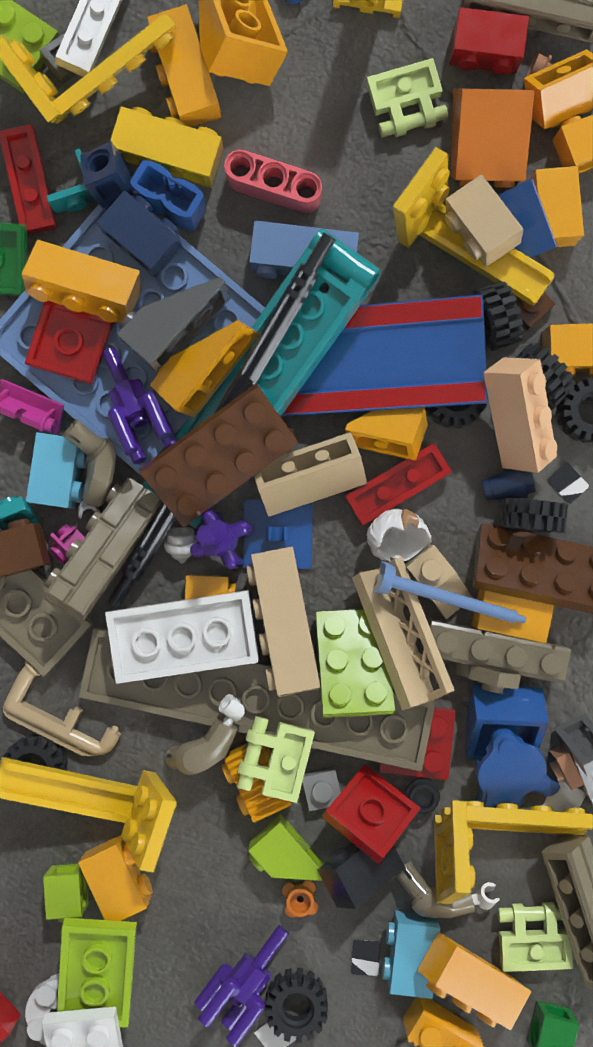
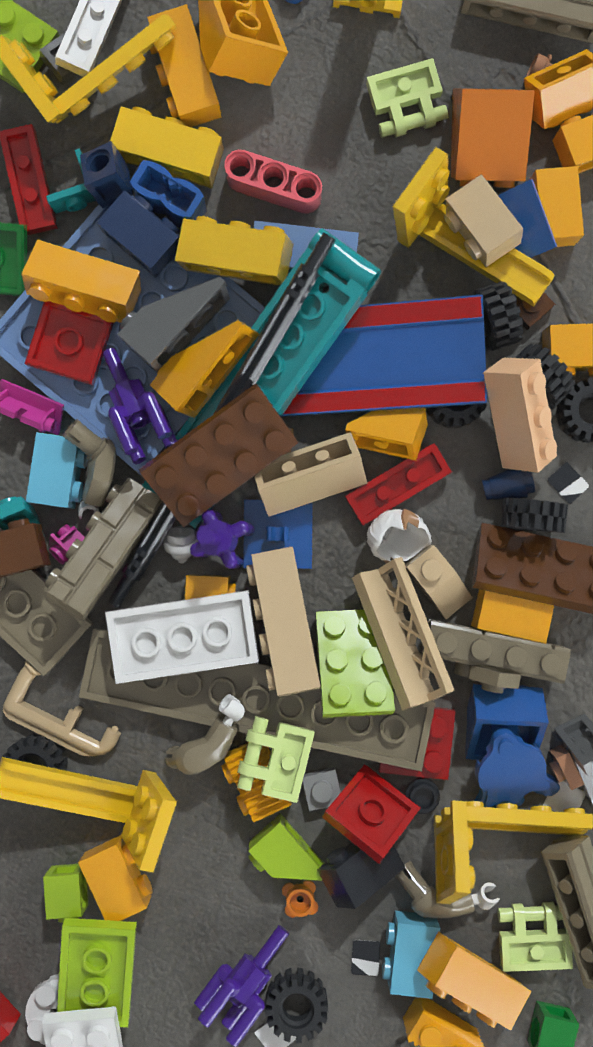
(234, 250): none -> yellow brick
(387, 579): medium blue piece -> none
(488, 41): red piece -> none

